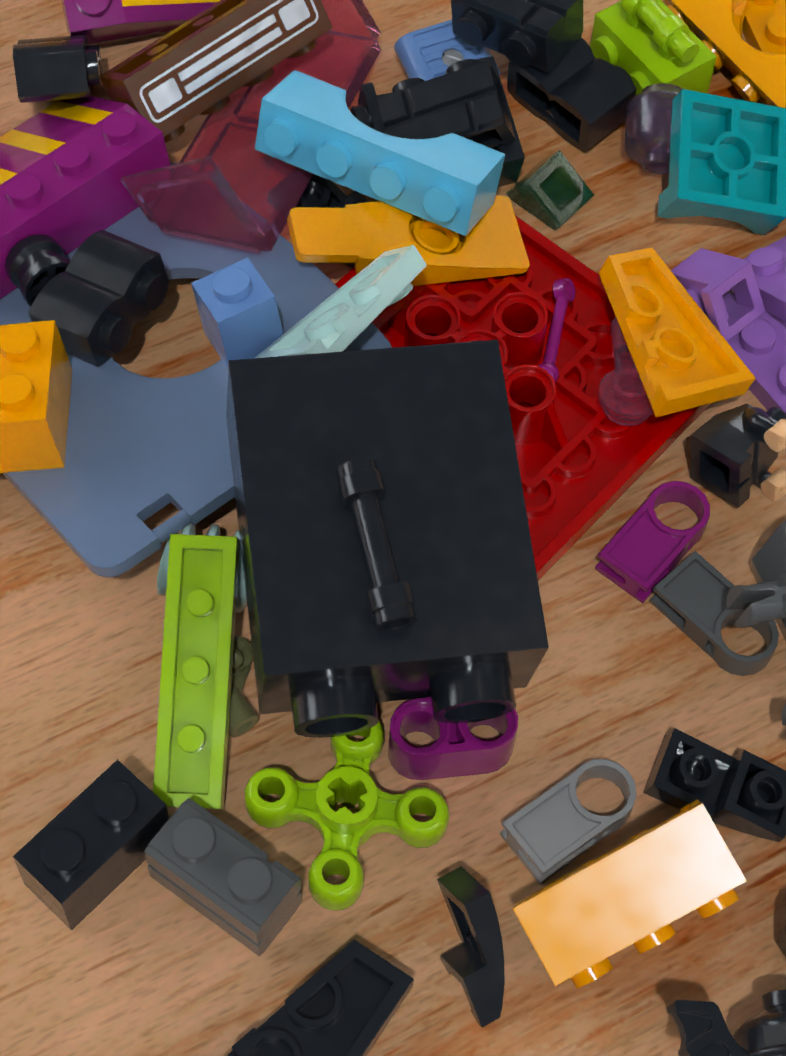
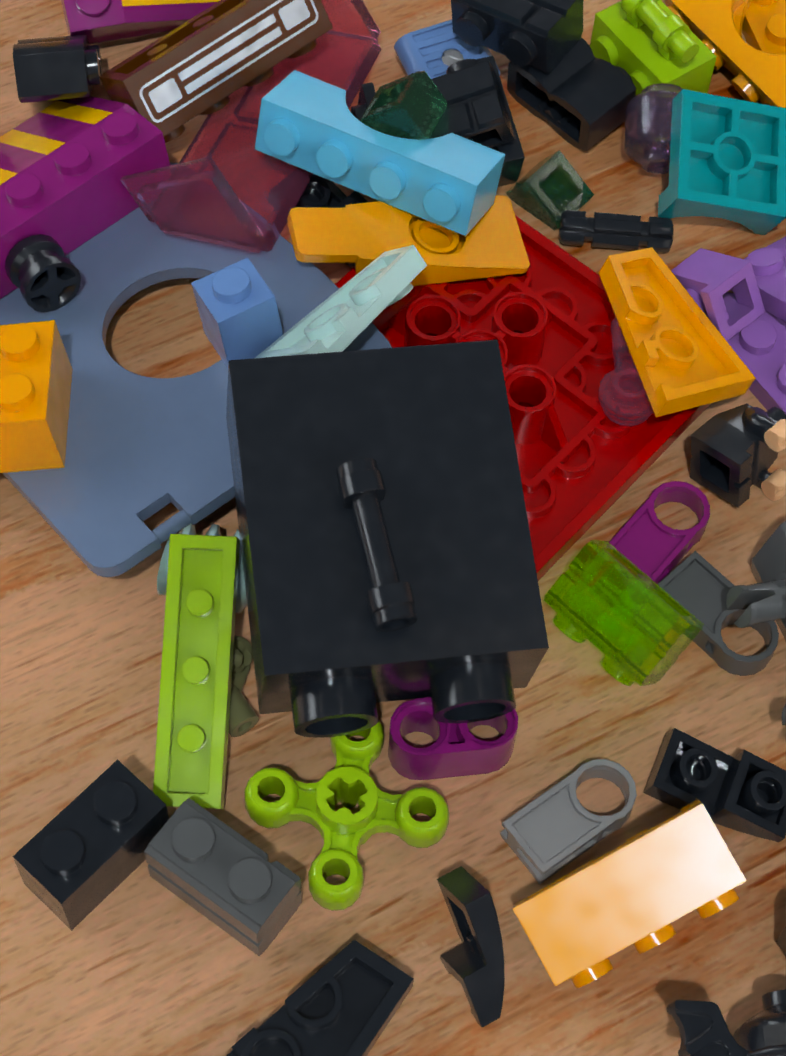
(102, 296): black brick -> none
(406, 107): none -> clear green slope
(564, 292): magenta hinge -> none
(615, 231): none -> black axle
(622, 614): none -> clear neon green brick

